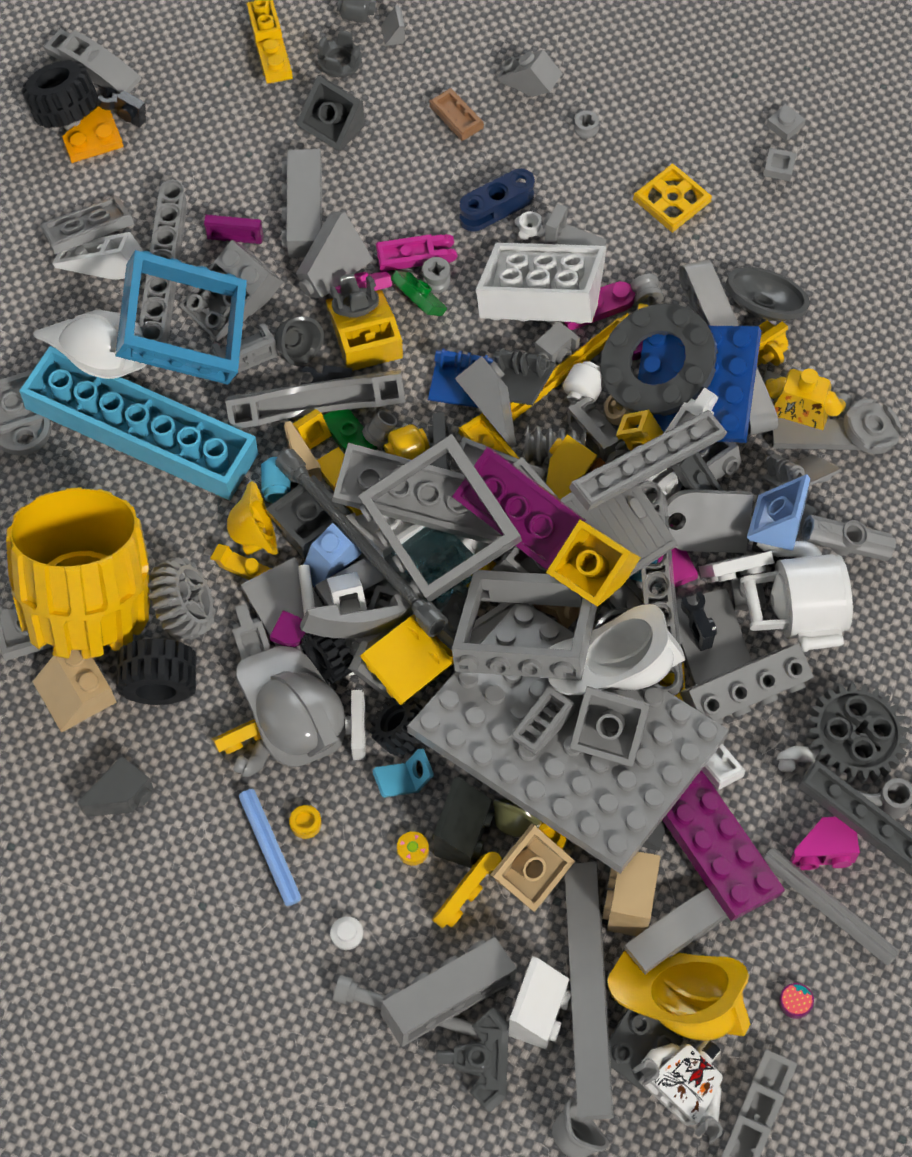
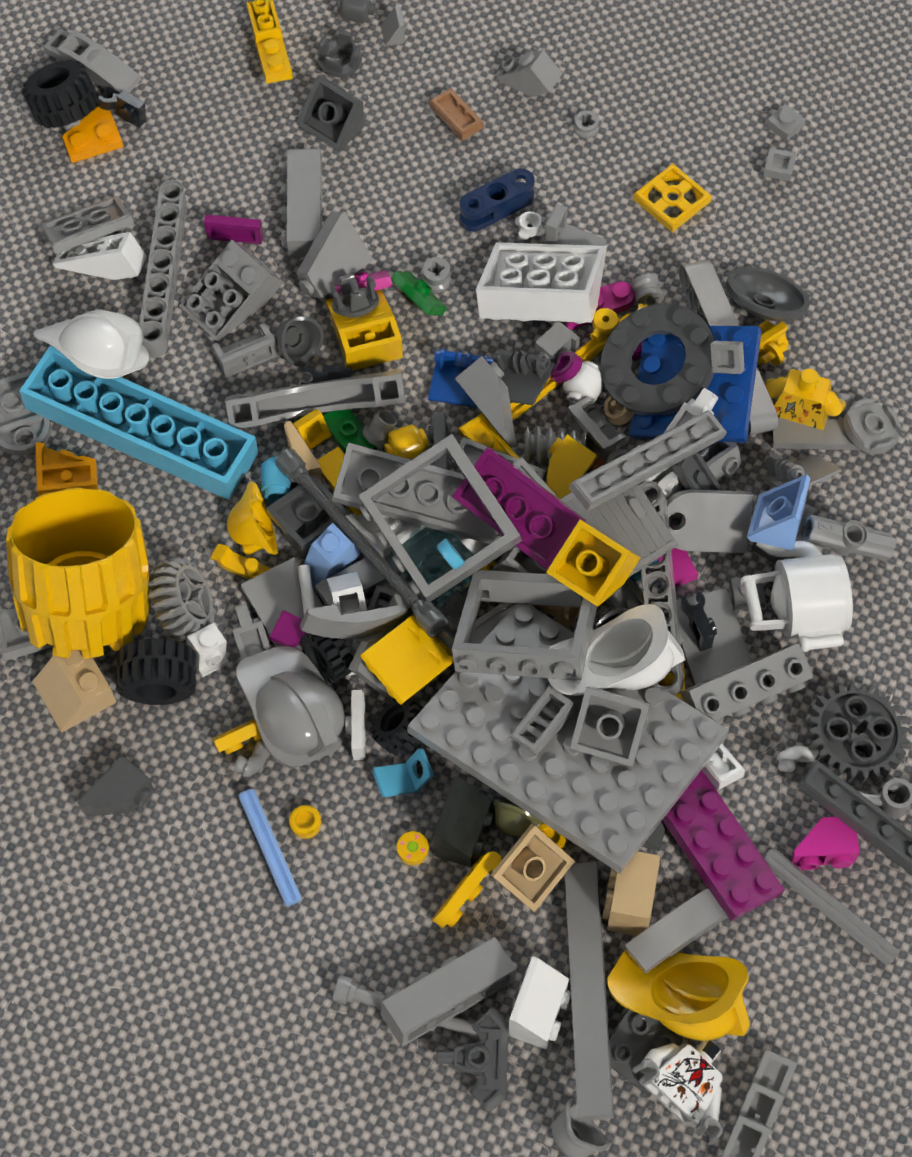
(63, 470): none -> light orange wing
(171, 356): dark azure window -> none
(209, 649): none -> white brick
(346, 933): white plate -> none
(414, 251): dark pink hinge -> none
(450, 554): none -> medium azure tile
(566, 367): none -> magenta tile
(601, 327): none -> yellow piece
(635, 436): yellow brick -> none
(727, 357): none -> light grey plate
(727, 569): white plate -> none
(796, 1000): tile -> none

